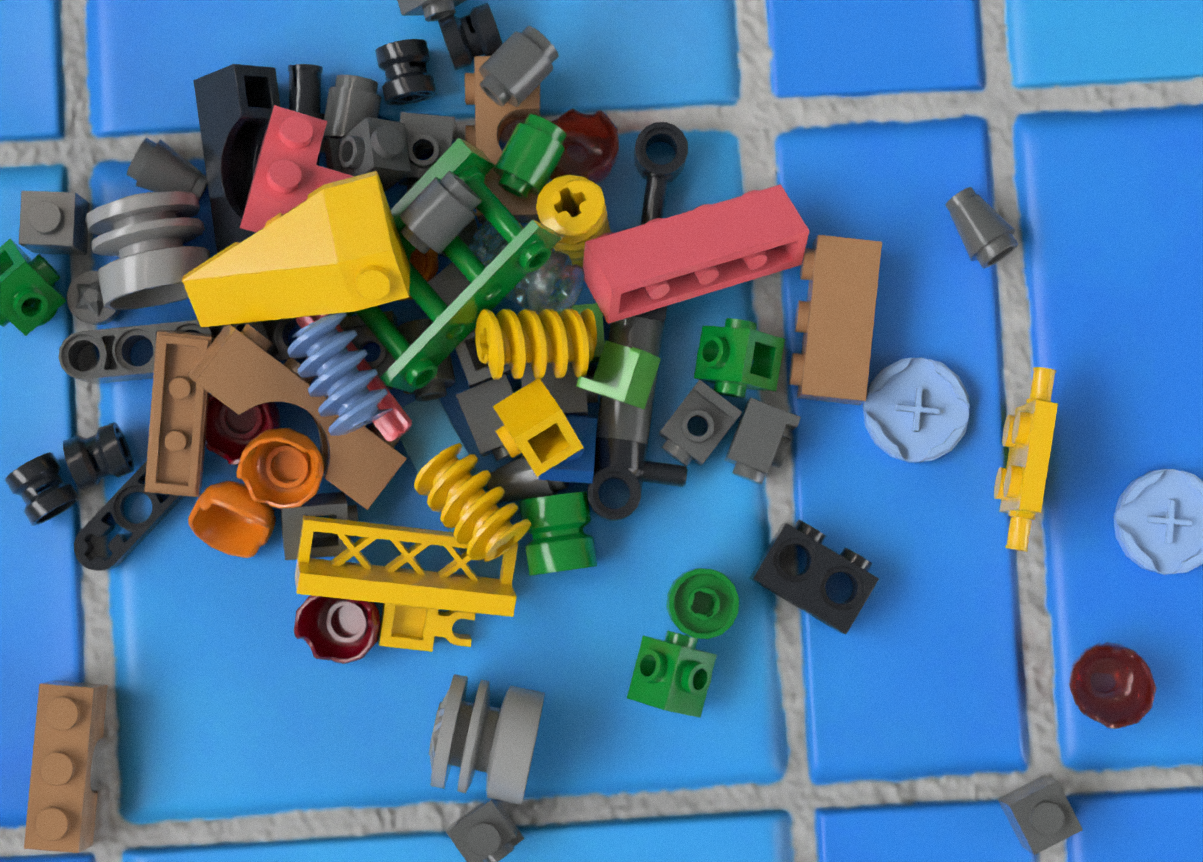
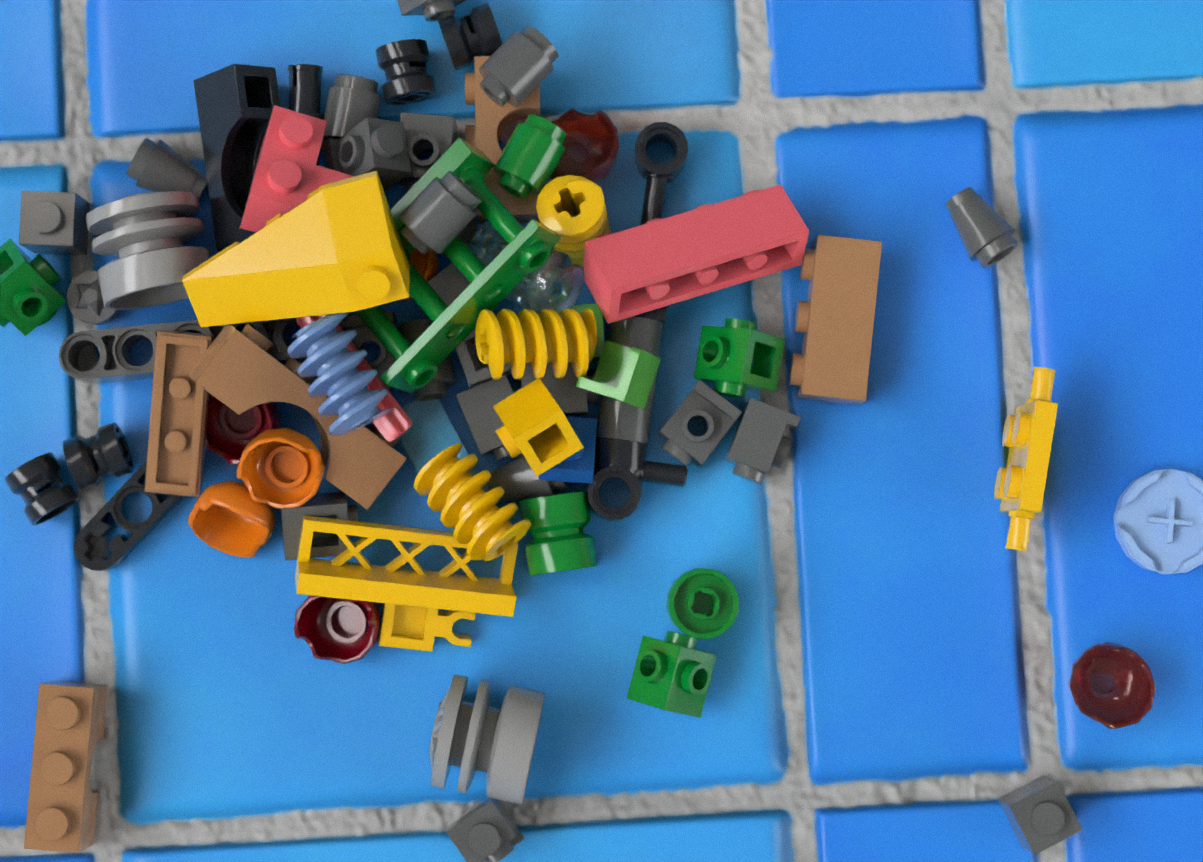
(808, 588): black brick -> none
(916, 410): light blue tile -> none

